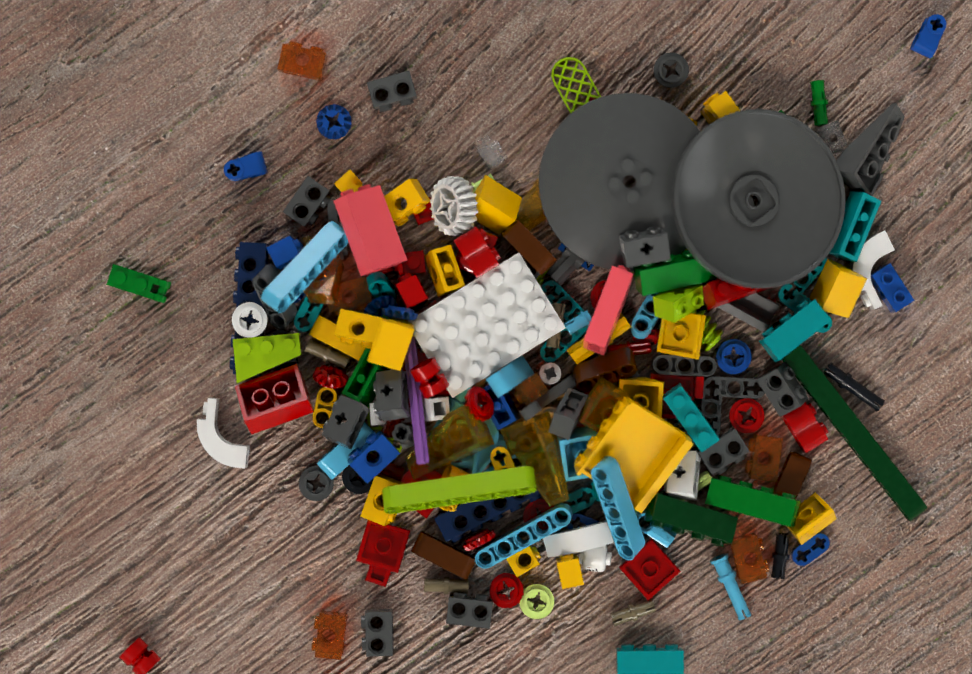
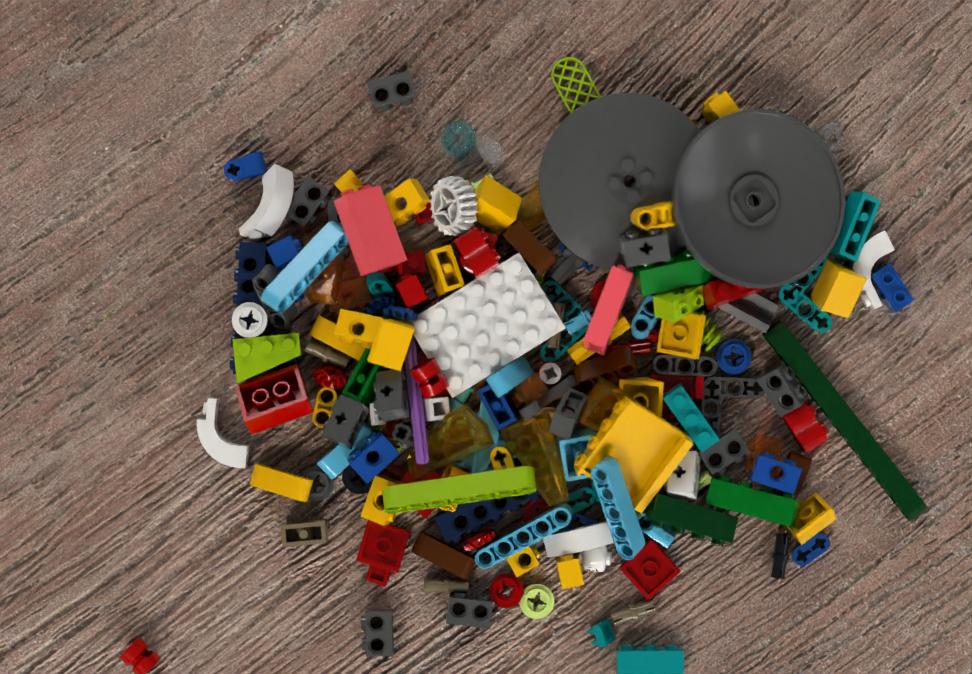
(138, 283): green plate -> none
(274, 205): none -> white arch
(281, 482): none -> yellow beam
(303, 310): teal beam -> none
(304, 533): none -> dark tan brick
(312, 70): clear orange brick -> none
(330, 648): clear orange brick -> none
(334, 132): blue gear -> none
(459, 149): none -> clear light blue gear
(480, 396): red gear -> none
(603, 633): none -> teal tile
(658, 216): none -> yellow piece
(681, 69): dark grey gear -> none
(727, 576): medium azure pin -> none
(740, 548): clear orange brick -> none
(749, 425): red gear -> none
(786, 481): none -> blue brick
(794, 329): teal brick -> none
(819, 102): green pin -> none
(846, 381): black pin -> none
(865, 156): dark grey wedge -> none
(927, 39): blue piece -> none

